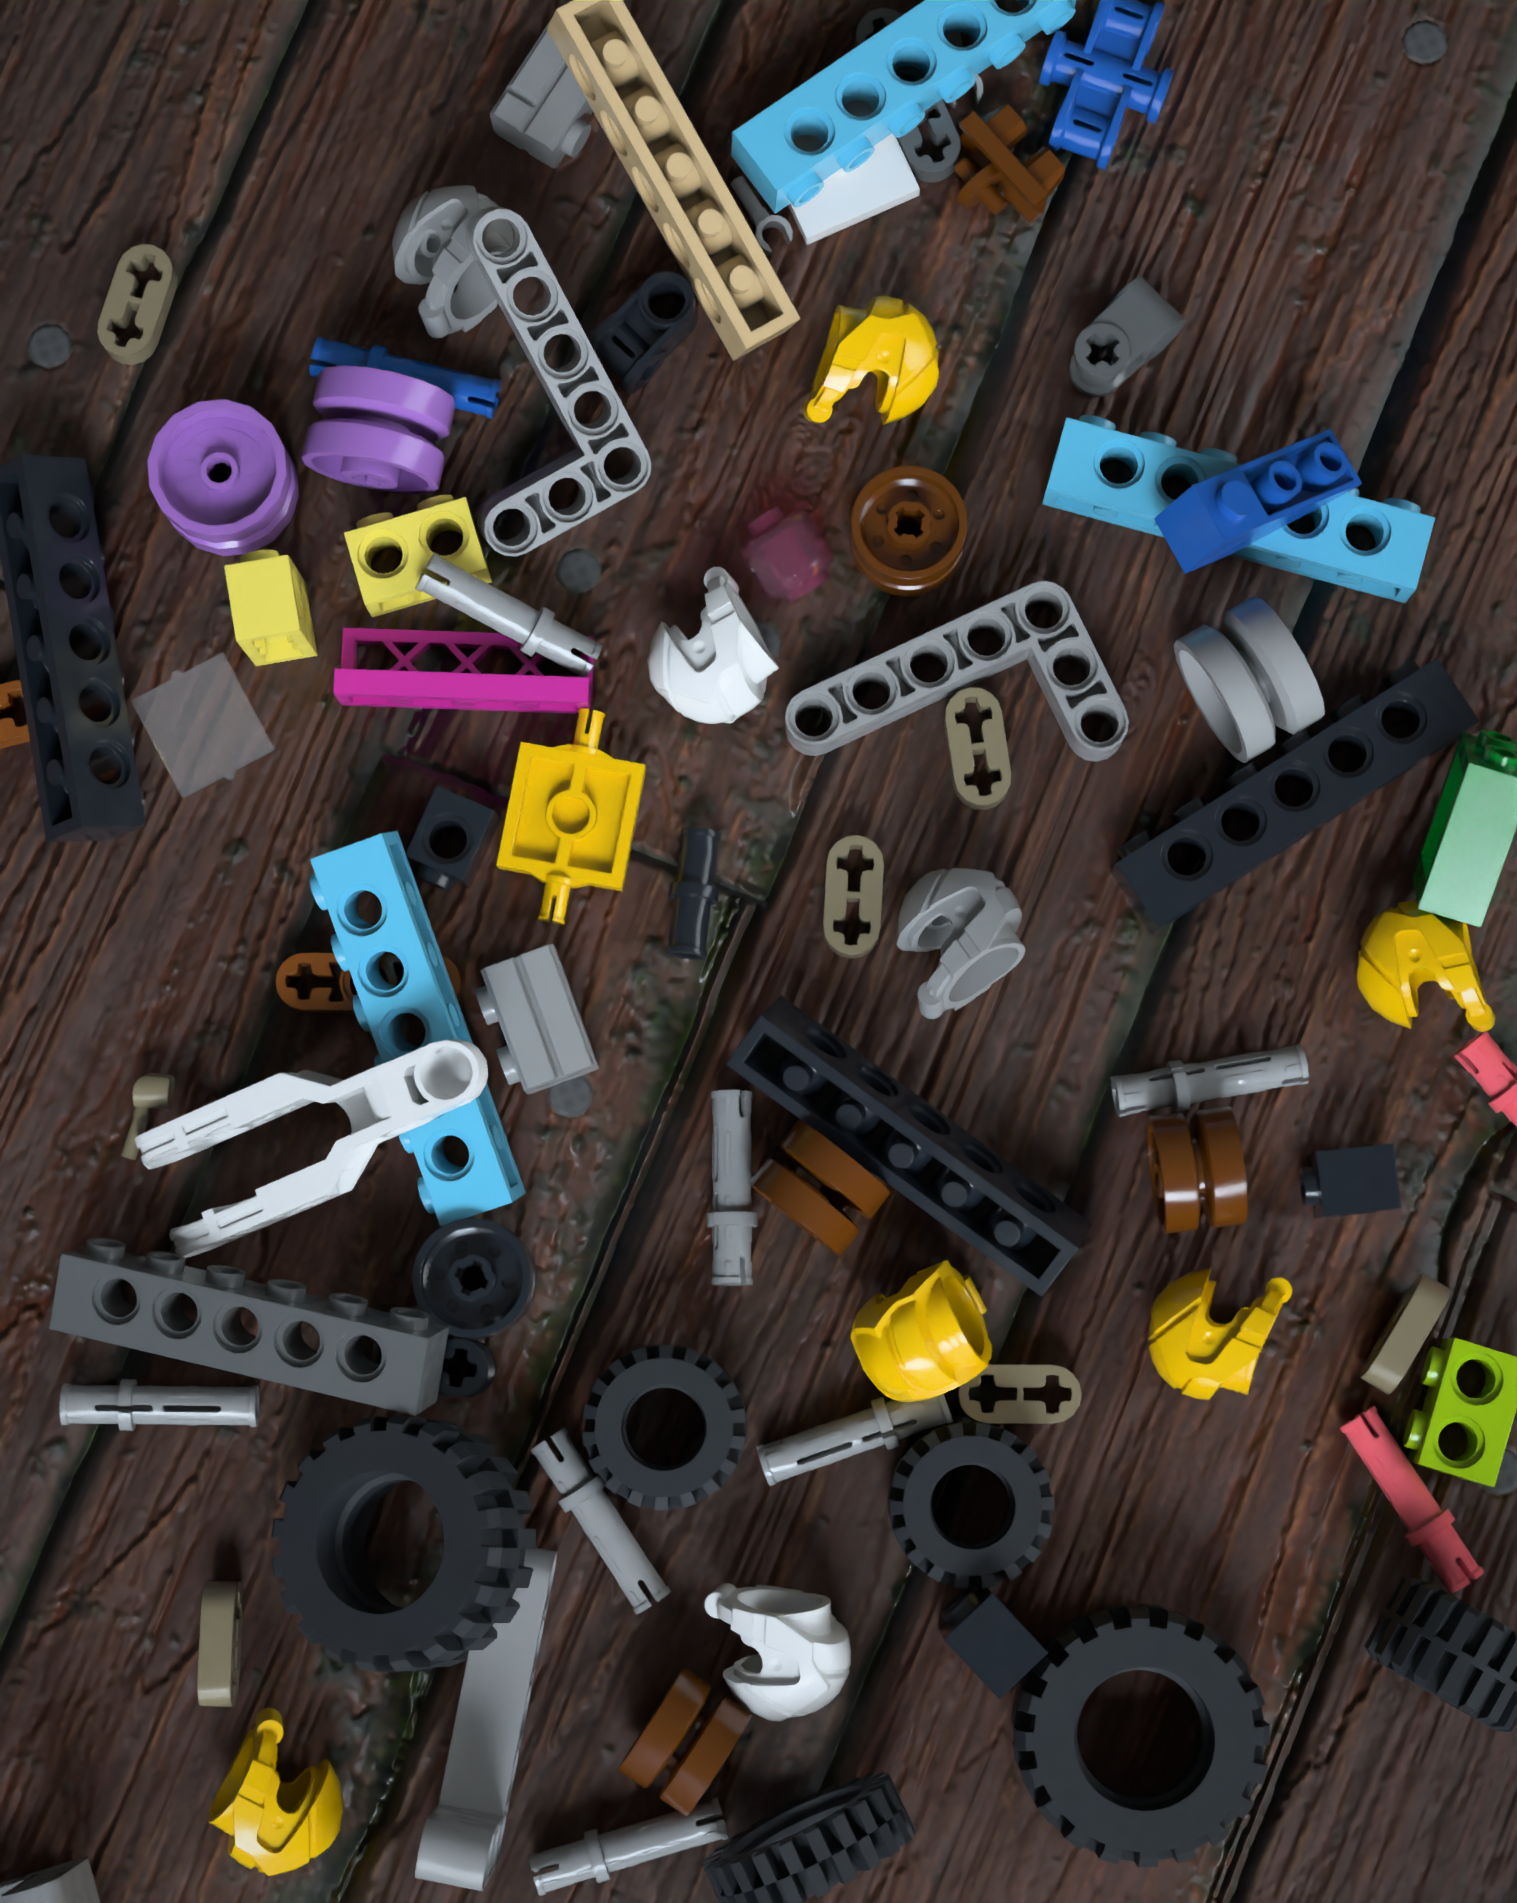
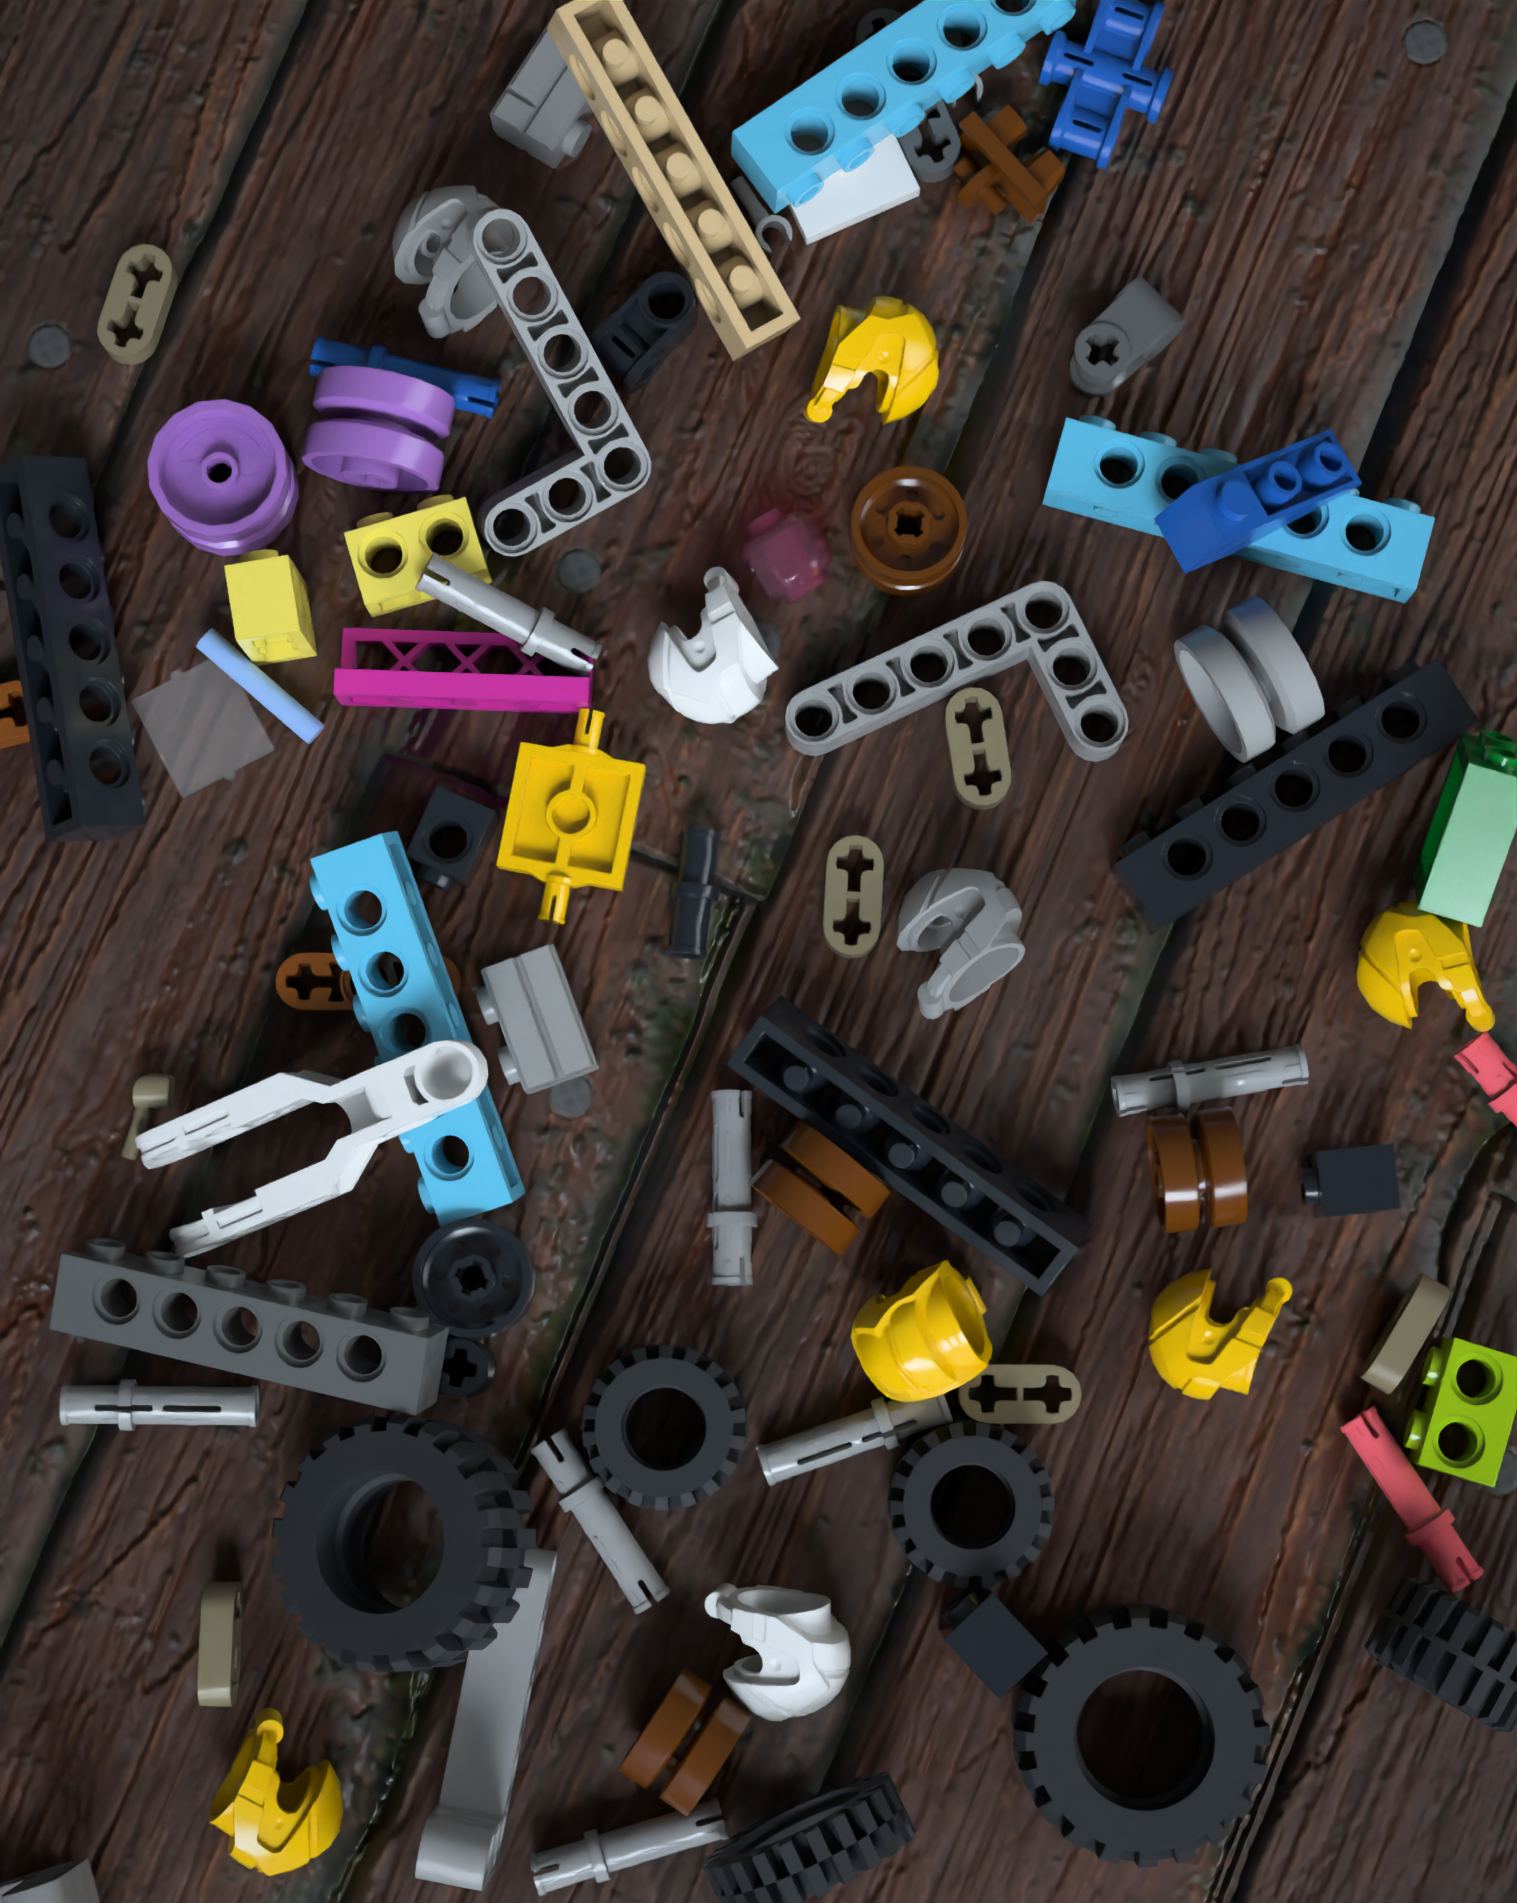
(260, 686): none -> light blue piece

